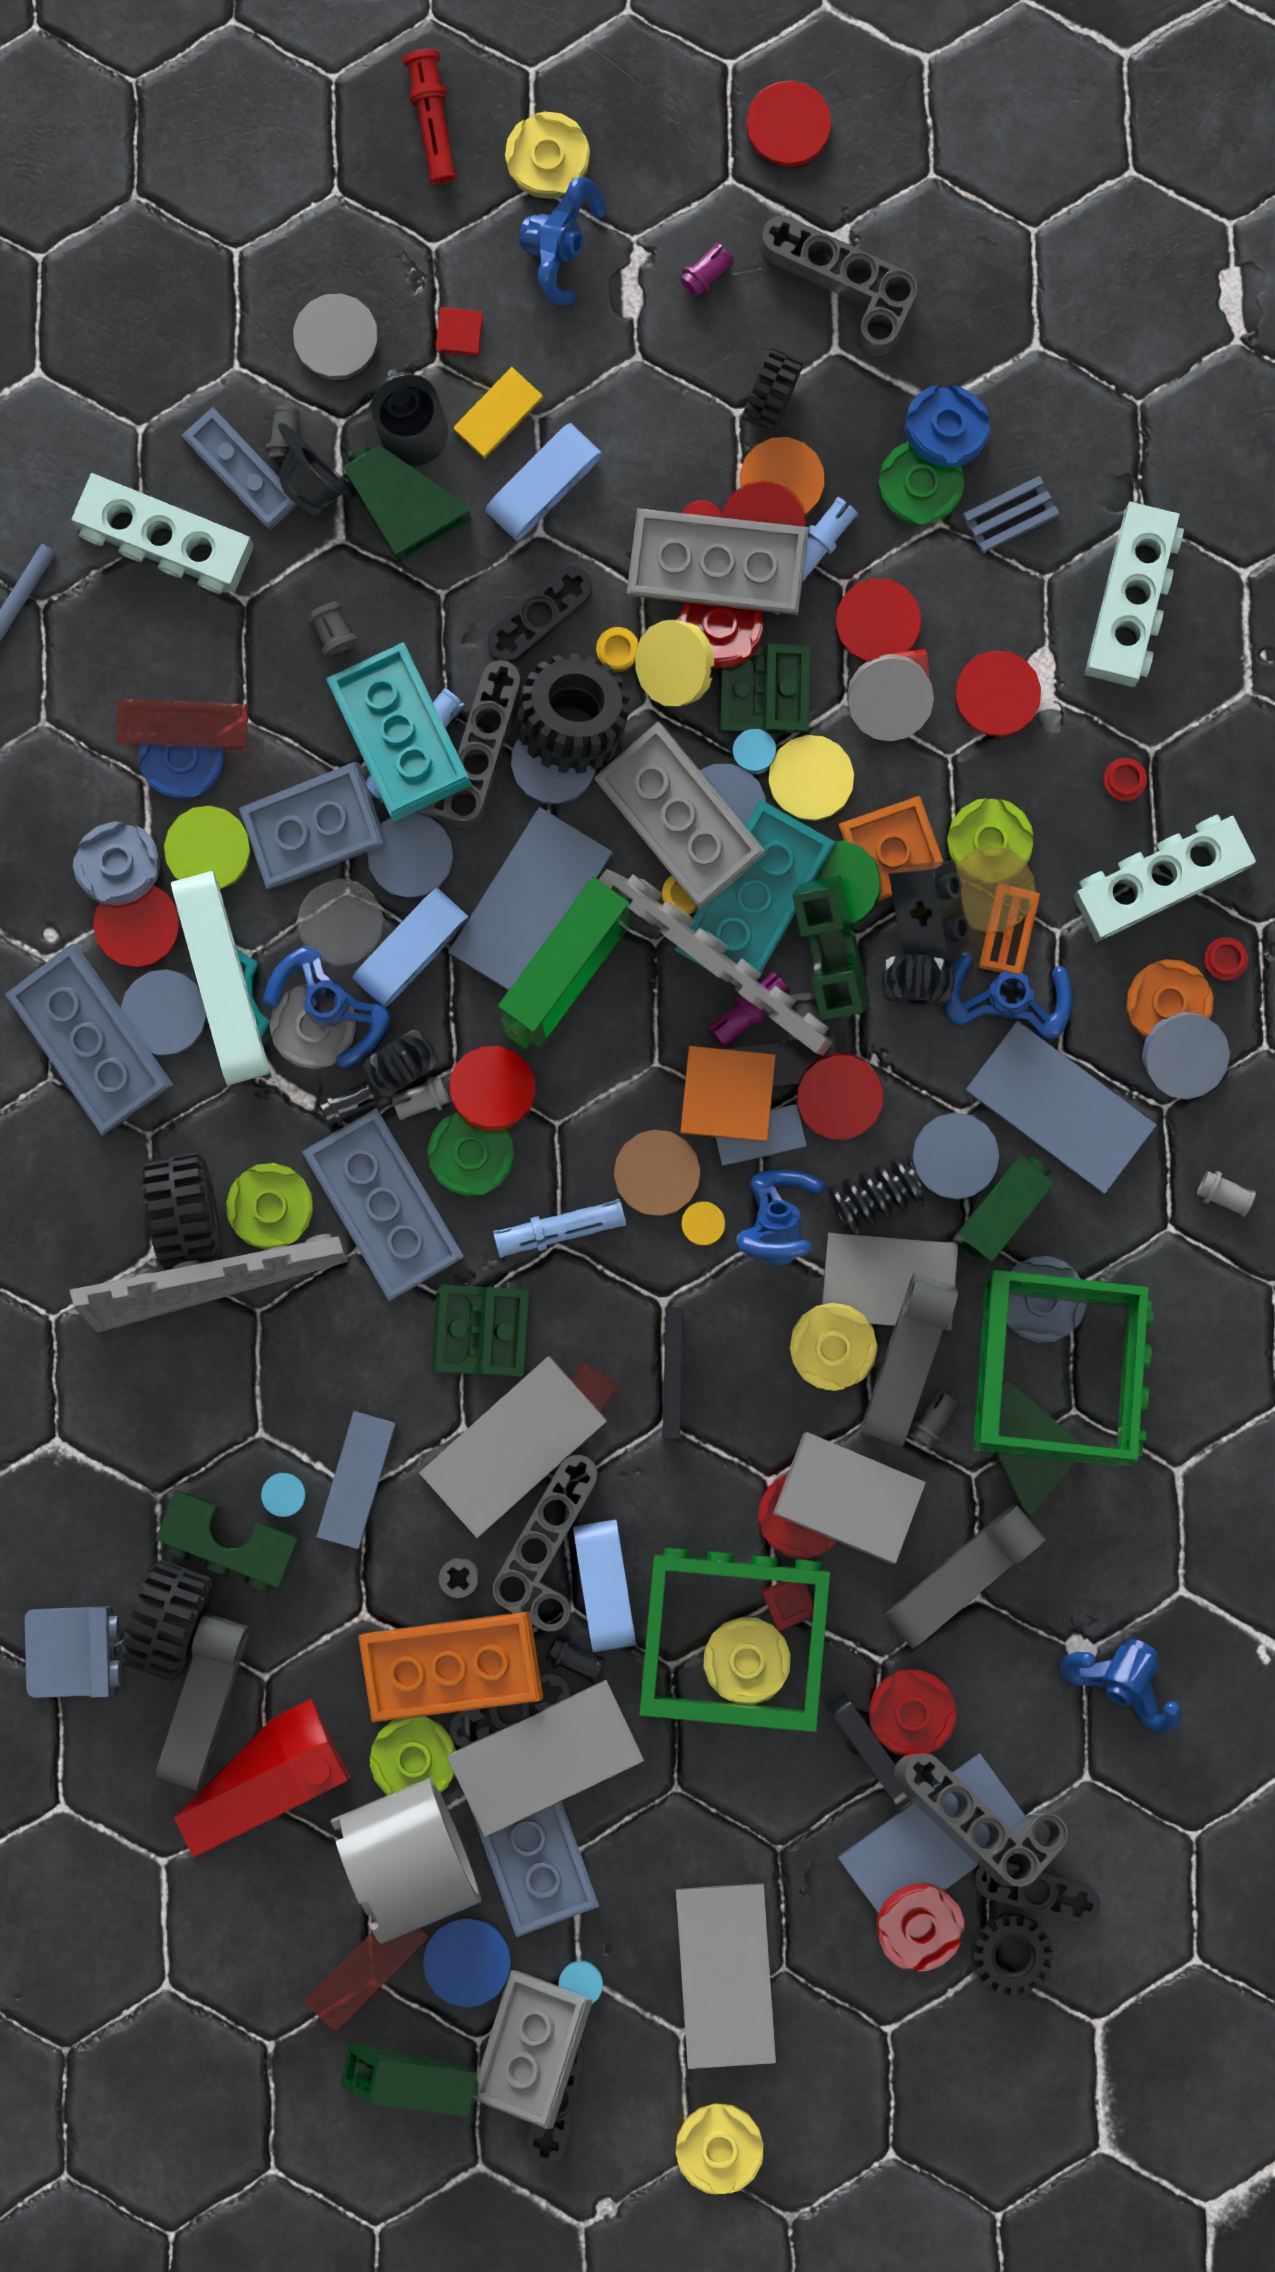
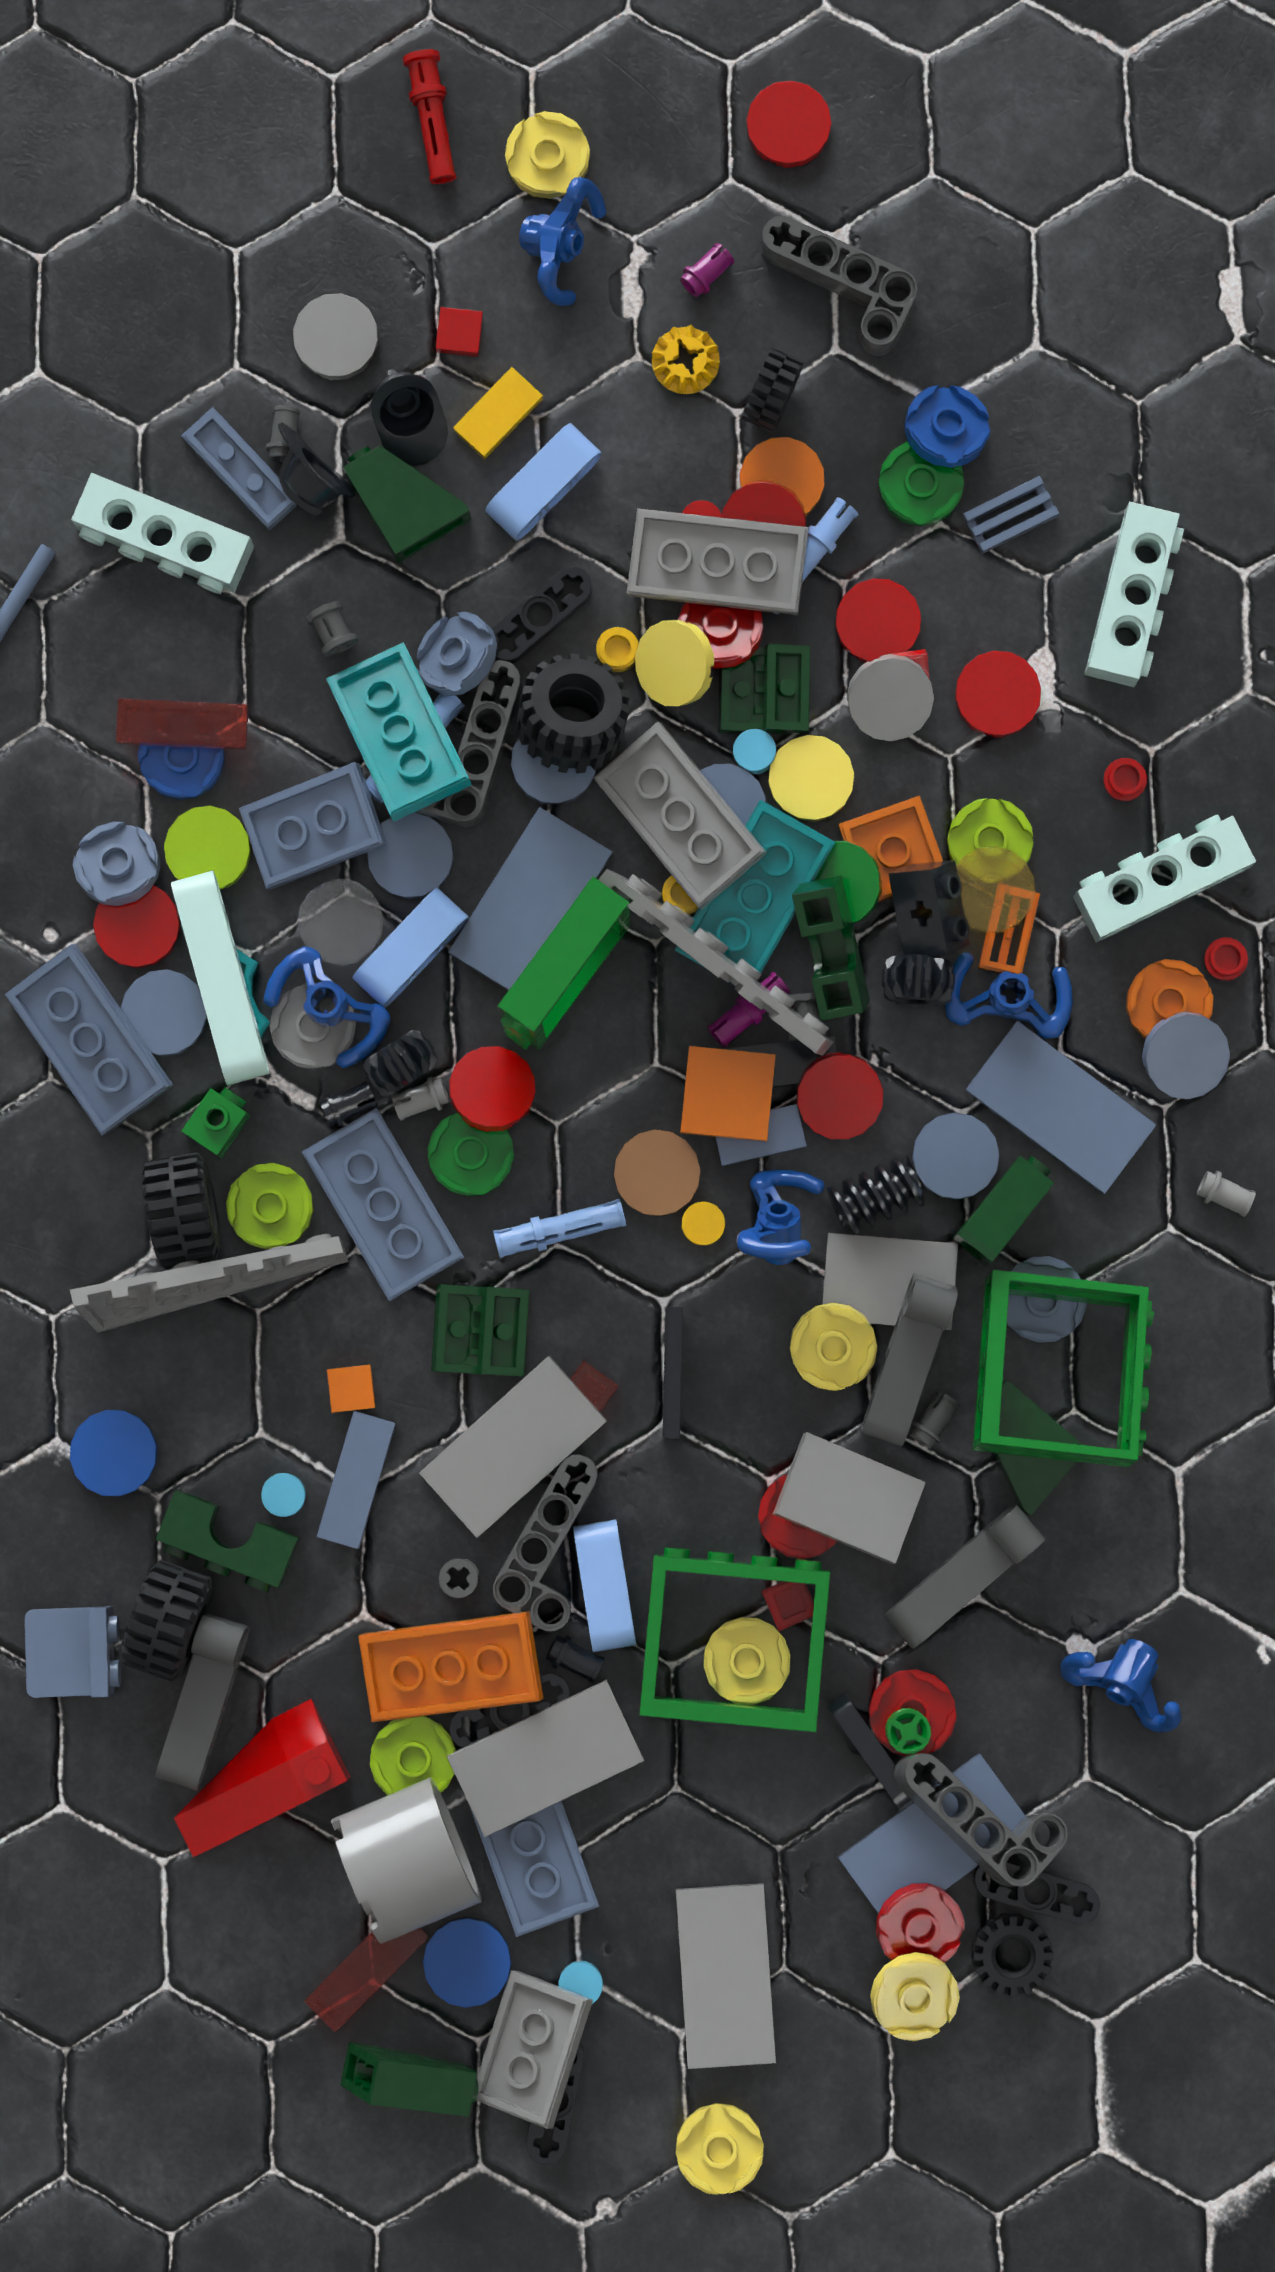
(113, 1453): none -> blue tile
(217, 1121): none -> green brick
(351, 1388): none -> orange tile
(456, 654): none -> sand blue tile
(677, 377): none -> yellow gear
(913, 1734): none -> green wheel
(914, 1996): none -> light yellow tile

